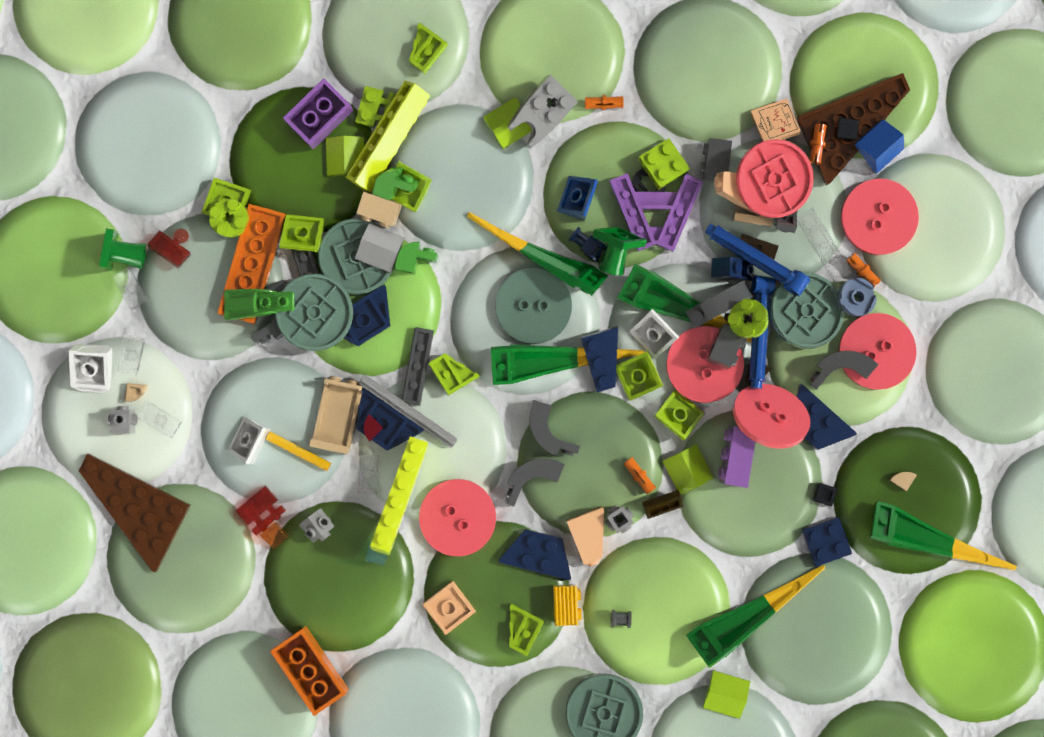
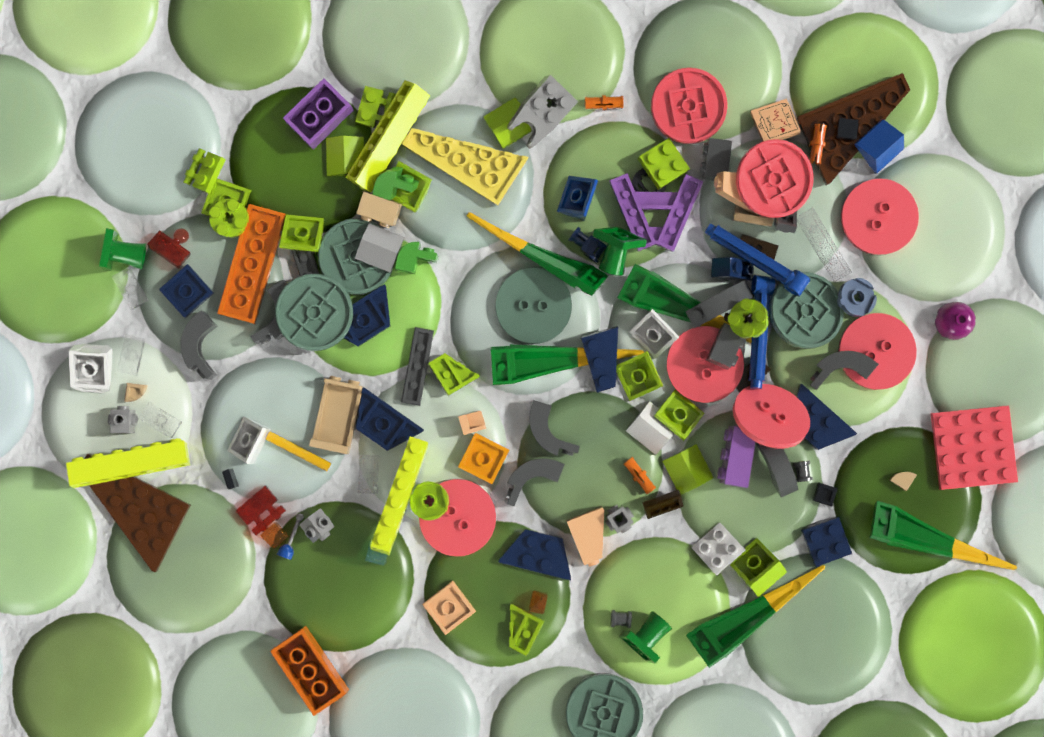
(128, 463): none -> neon yellow brick
(186, 291): none -> dark blue plate
(191, 344): none -> dark grey arch
(207, 173): none -> lime plate
(230, 479): none -> black tile
(255, 303): bright green piece -> none
(287, 550): none -> hinge
(371, 427): dark red tile -> none
(407, 411): light grey axle -> none
(426, 48): lime wing -> none
(438, 507): none -> lime plate
(472, 422): none -> light nougat panel
(474, 165): none -> light yellow wing
(483, 458): none -> light orange plate
(538, 602): none -> clear orange slope
(565, 605): yellow brick -> none
(647, 637): none -> green plant
(650, 430): none -> white slope
(689, 105): none -> coral plate
(718, 548): none -> white hinge
(726, 694): lime slope -> none
(758, 567): none -> lime slope
(780, 469): none -> dark grey arch
(802, 471): none -> dark grey bush
(863, 270): orange pin -> none
(955, 320): none -> magenta cylinder
(974, 447): none -> coral plate

